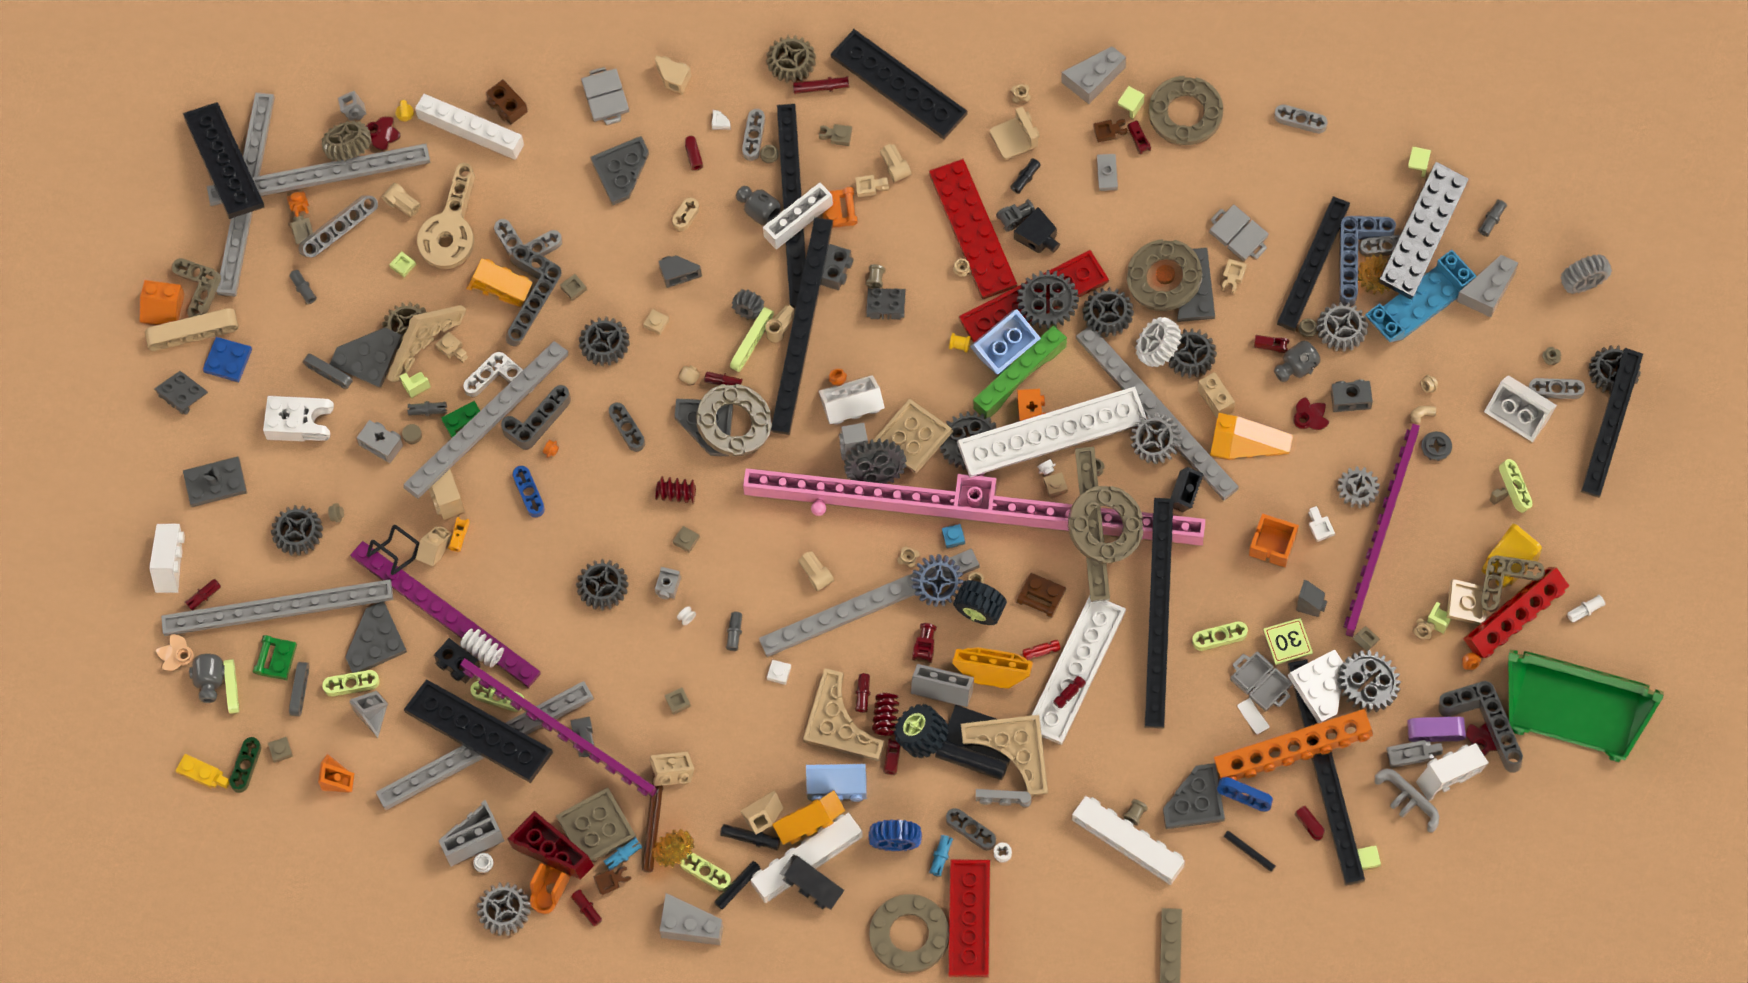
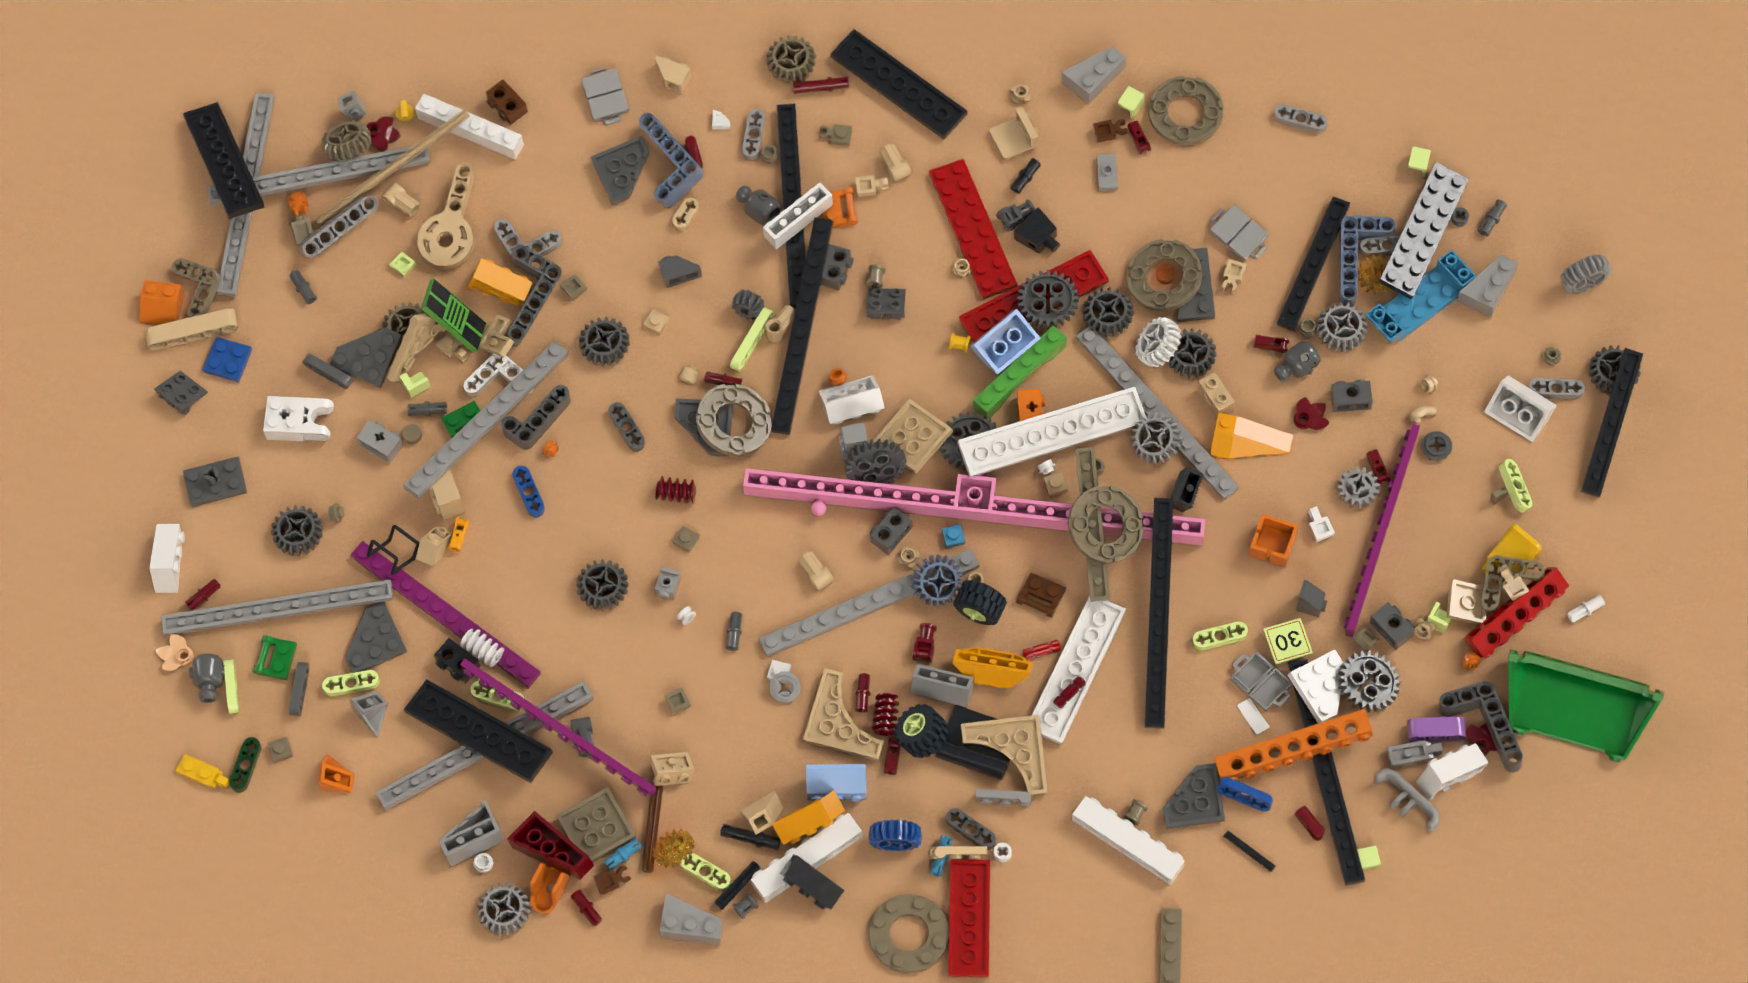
(394, 165): none -> tan axle
(453, 315): none -> tile
(494, 338): none -> tan plate
(685, 166): none -> sand blue beam
(745, 906): none -> dark grey bush
(784, 696): none -> light grey gear
(894, 533): none -> dark grey brick
(957, 851): none -> tan plate
(1377, 465): none -> dark red bar
(1394, 636): none -> dark grey brick
(1459, 222): none -> dark grey bush
(1514, 584): none -> tan plate

